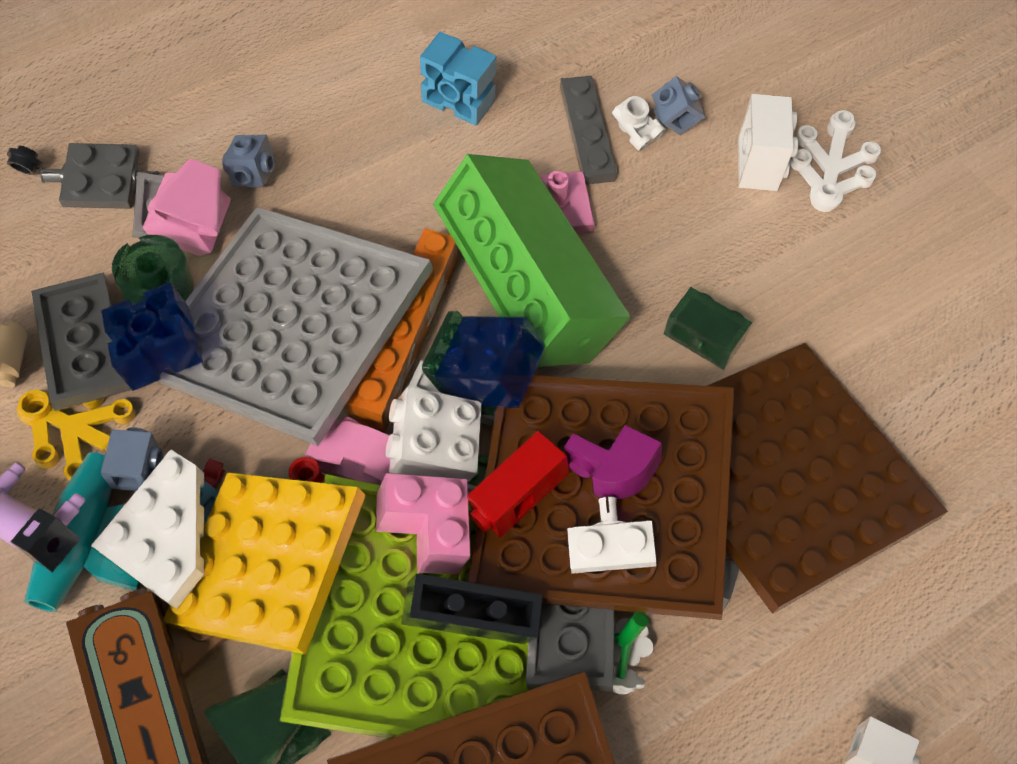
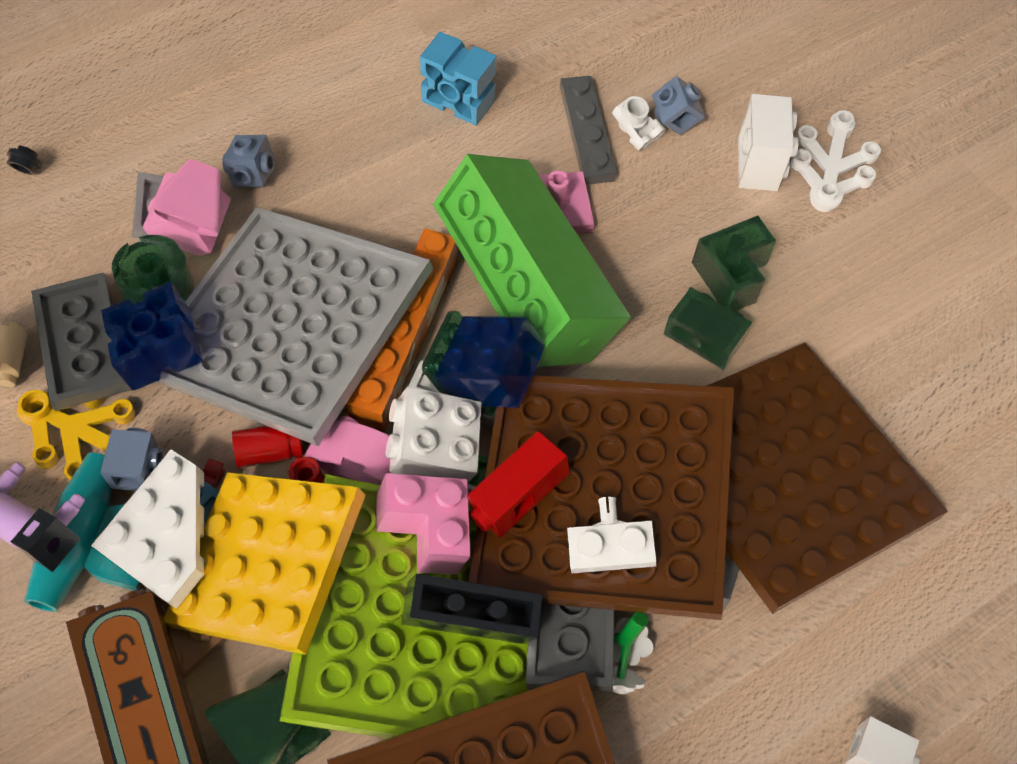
(97, 175): dark grey plate -> none
(264, 446): none -> red piece
(620, 470): magenta brick -> none
(731, 261): none -> clear green brick

